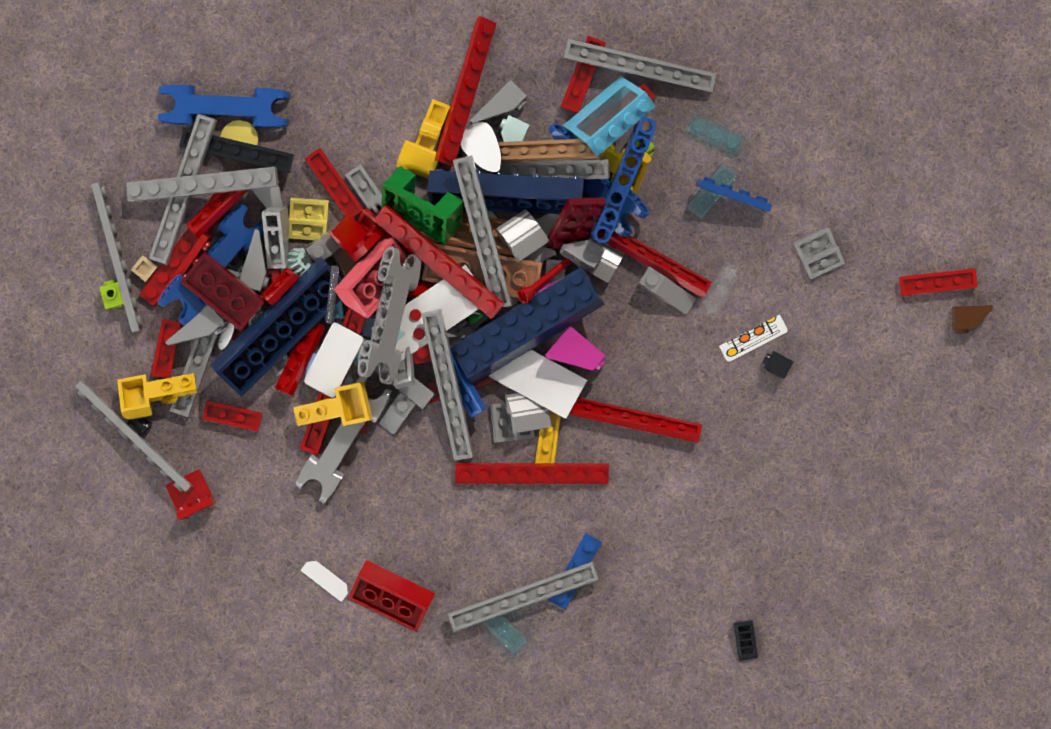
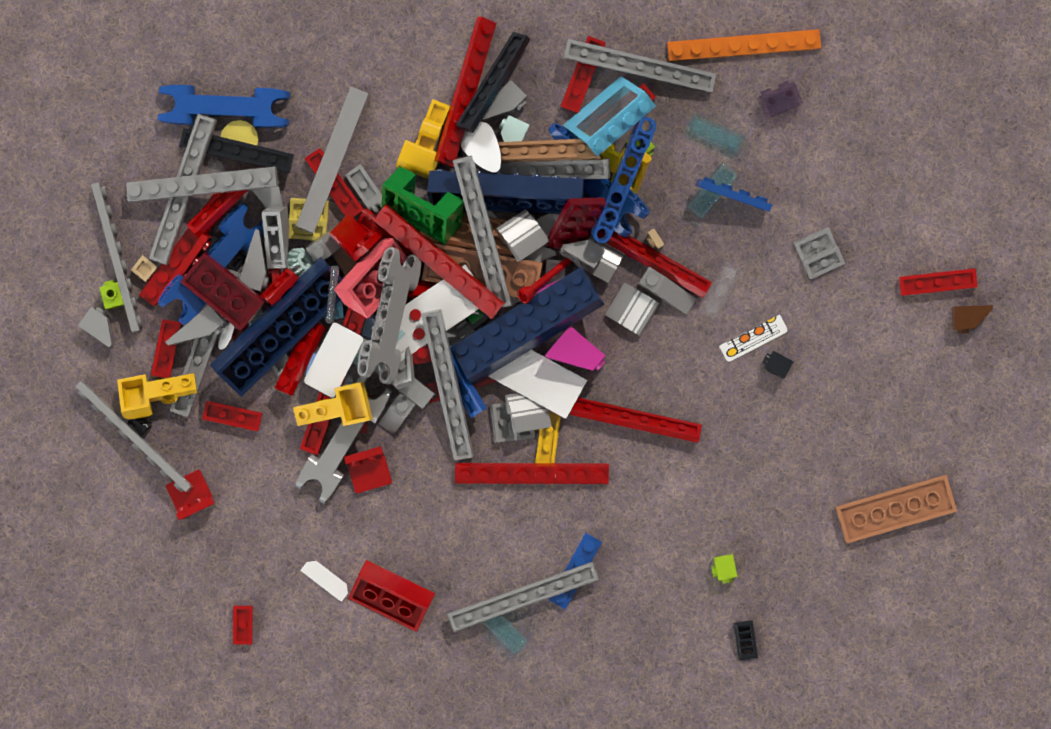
(98, 326): none -> light grey slope
(243, 624): none -> red plate
(331, 160): none -> light grey tile
(368, 469): none -> red bracket
(493, 82): none -> black plate
(632, 309): none -> slope
(654, 239): none -> tan plate
(724, 568): none -> lime brick
(744, 45): none -> orange plate
(780, 99): none -> clear purple brick
(896, 509): none -> nougat plate

